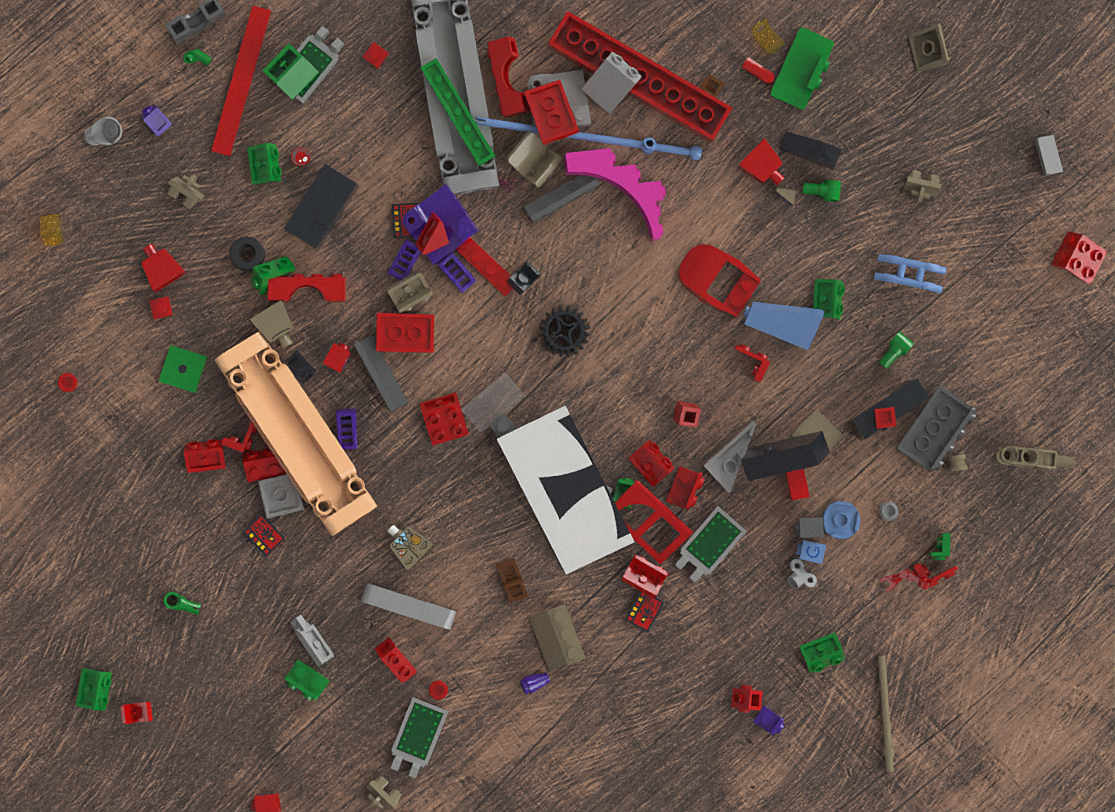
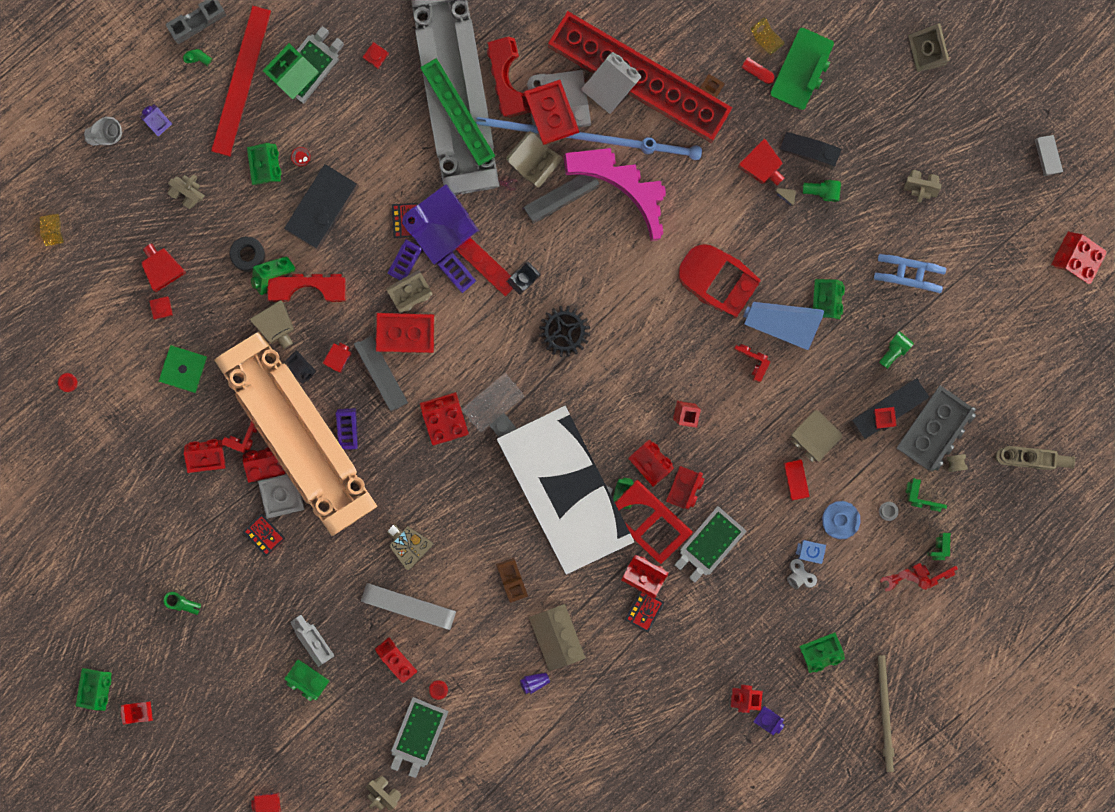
(432, 236): red slope -> none
(726, 462): light grey wing -> none
(785, 455): black brick -> none
(808, 527): dark grey brick -> none
(912, 489): none -> green bracket

